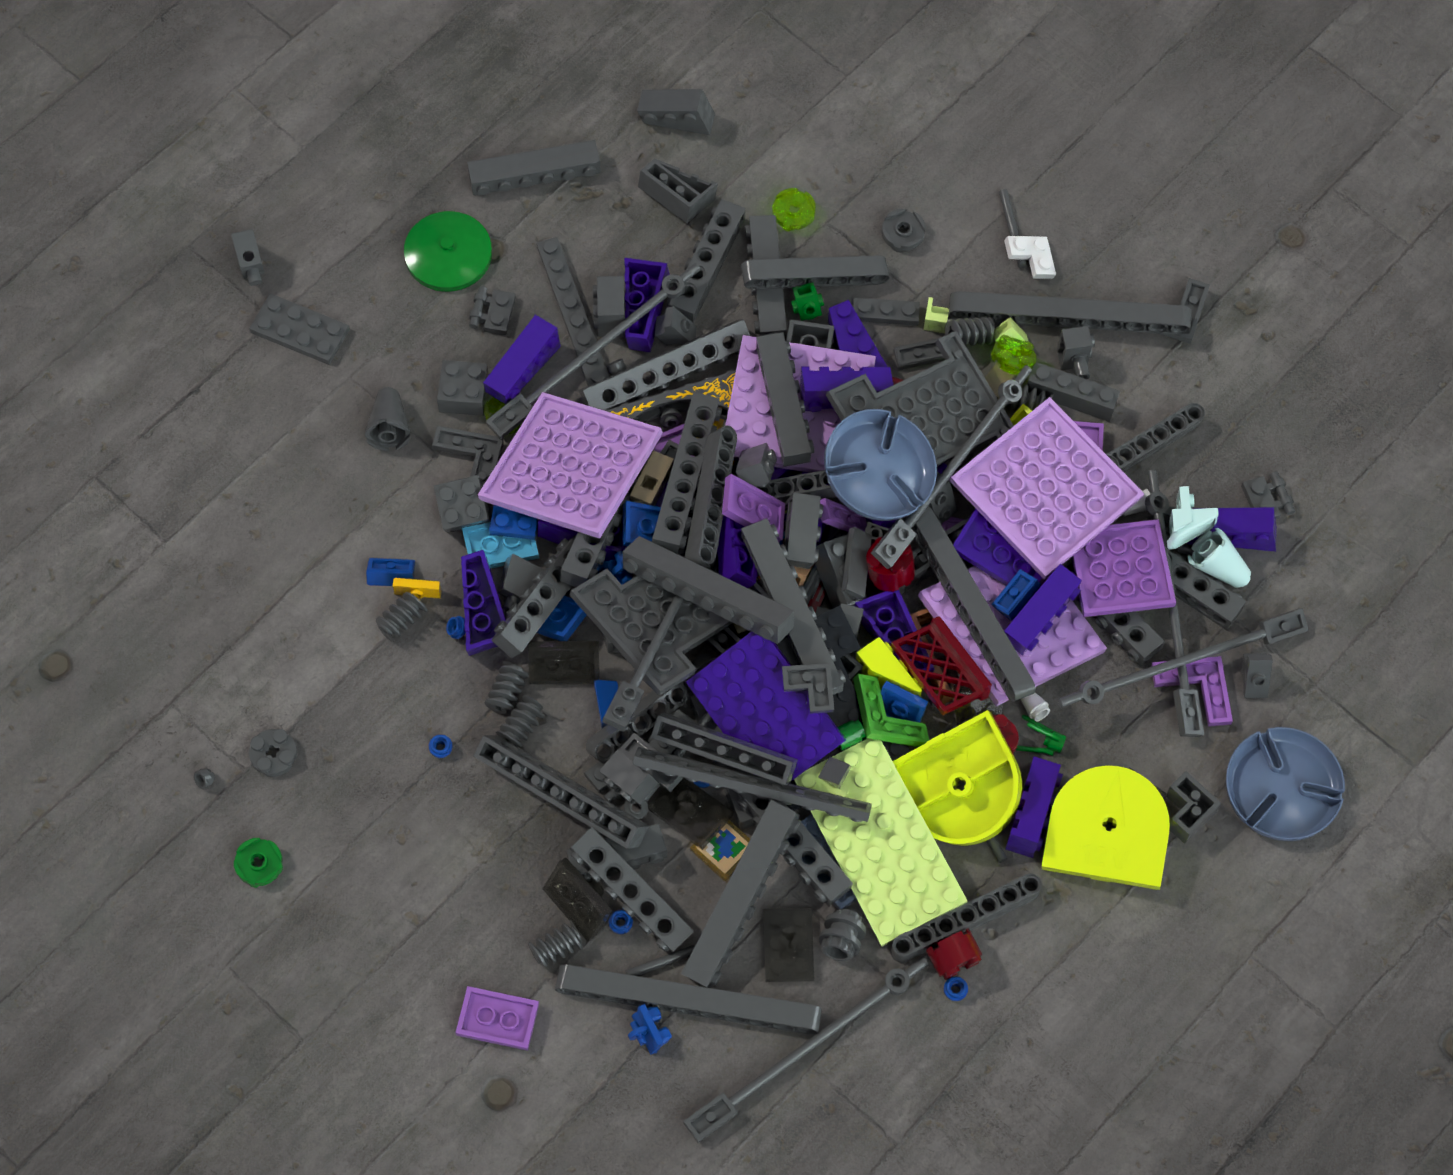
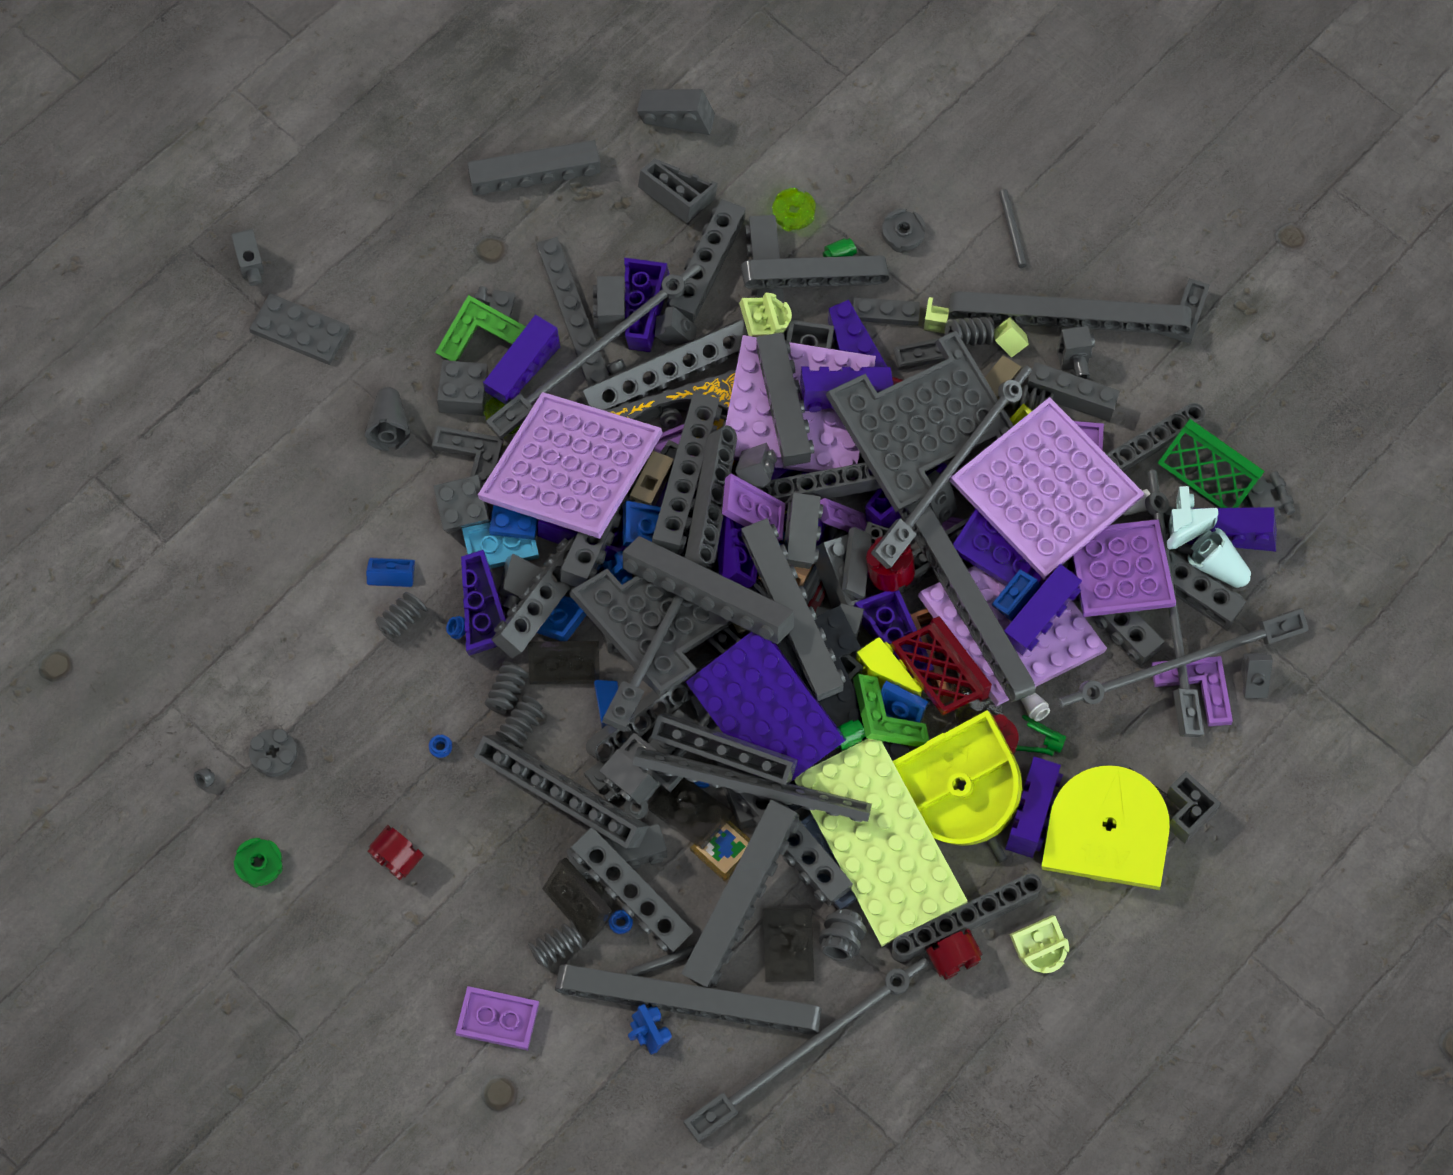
(395, 851): none -> dark red brick
(419, 588): yellow plate -> none
(448, 251): green dish -> none
(474, 315): none -> bright green plate
(765, 315): none -> yellowish green slope
(807, 301): green brick -> none
(815, 679): dark grey plate -> none
(834, 772): dark grey slope -> none
(840, 248): none -> green brick
(880, 465): sand blue piece -> none
(959, 982): blue plate -> none
(1006, 348): clear neon green plate -> none
(1034, 249): white plate -> none
(1041, 945): none -> yellowish green slope
(1223, 451): none -> green fence
(1285, 784): sand blue piece -> none

